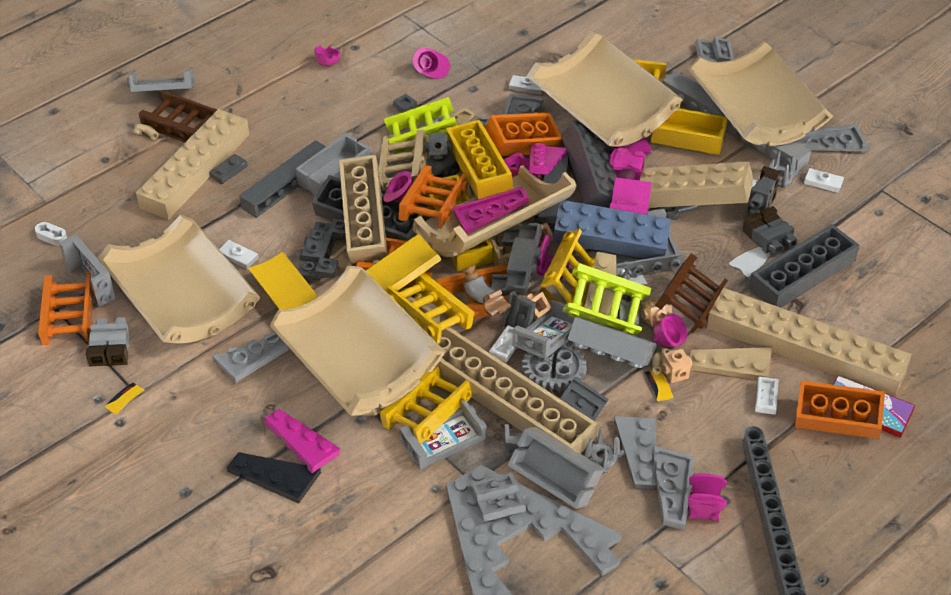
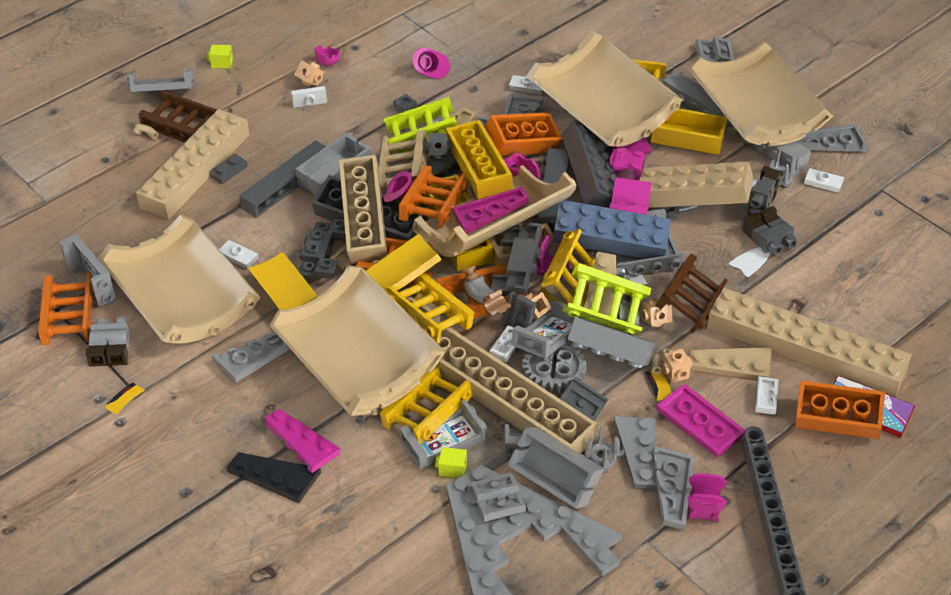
(48, 232): white beam -> none
(220, 56): none -> neon yellow brick
(309, 73): none -> light nougat brick
(309, 96): none -> white plate
(451, 462): none -> neon yellow brick
(544, 158): dark pink wing -> none
(670, 331): dark pink piece -> none
(701, 420): none -> dark pink plate
(803, 266): dark grey brick -> none

